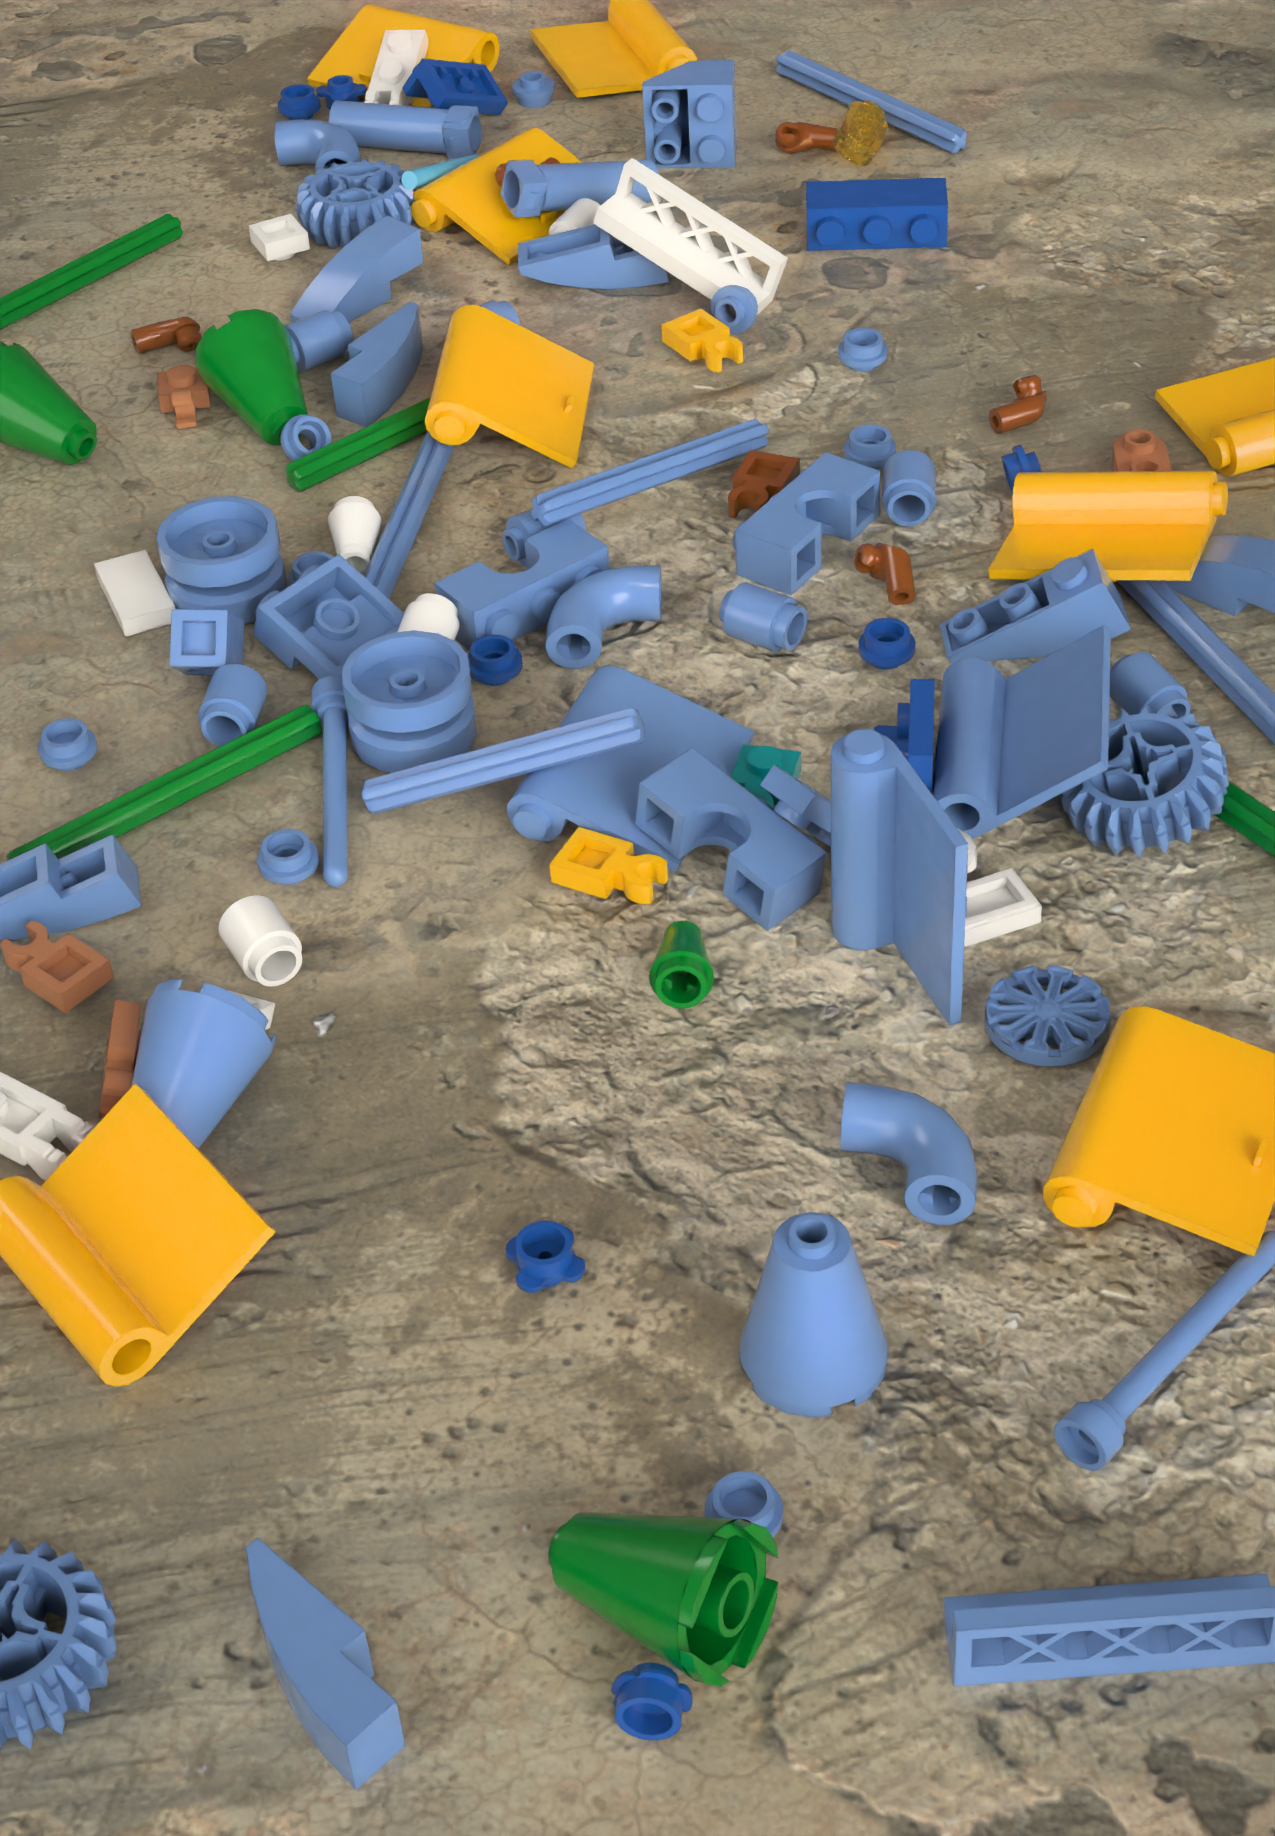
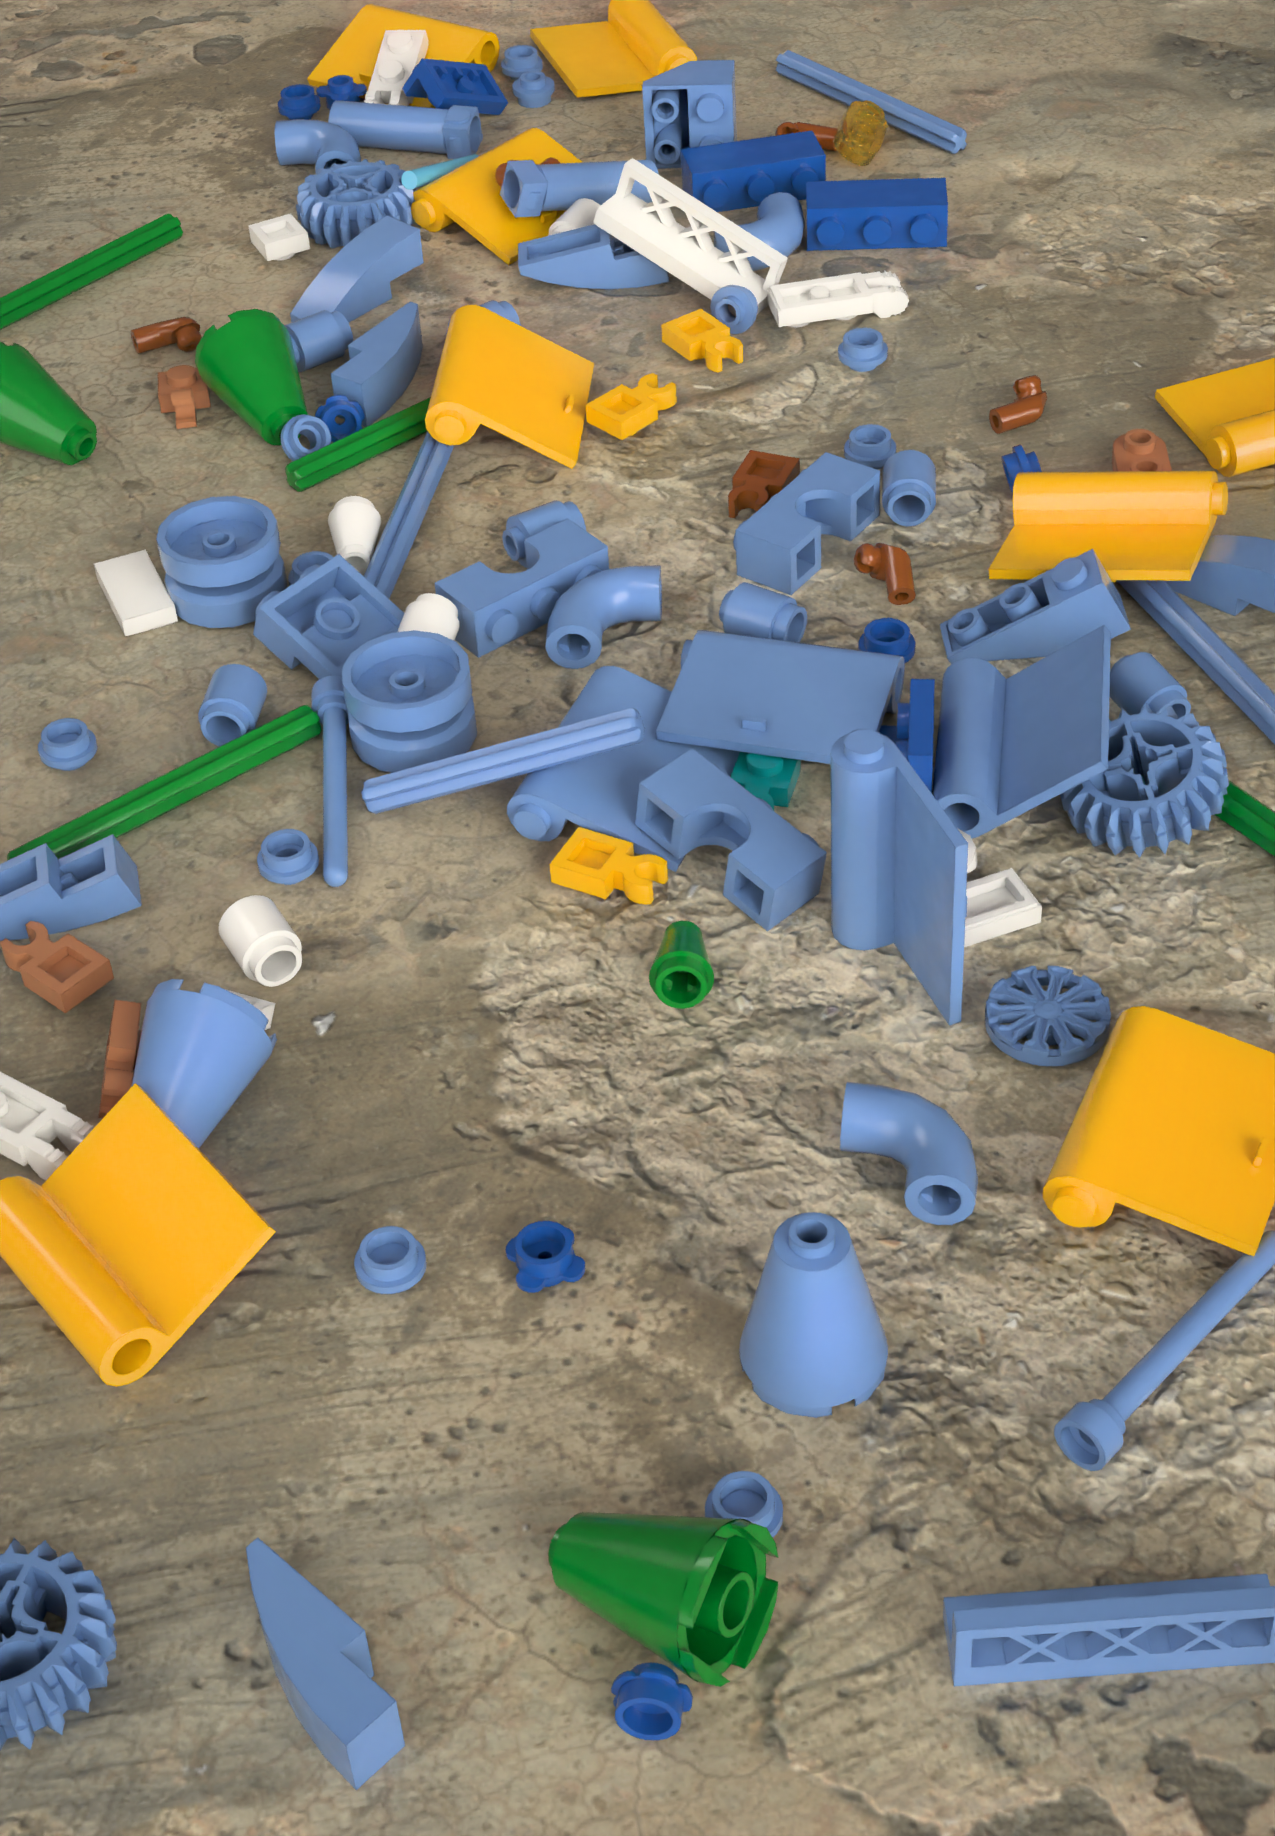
(205, 640): medium blue brick -> none
(340, 405): none -> blue plate
(389, 1260): none -> medium blue plate
(494, 660): blue plate -> none
(520, 60): none -> medium blue plate
(628, 410): none -> yellow plate
(648, 472): medium blue axle -> none
(750, 170): none -> blue brick
(777, 695): none -> medium blue door
(778, 225): none -> medium blue cylinder
(800, 803): medium blue plate -> none
(836, 298): none -> white hinge

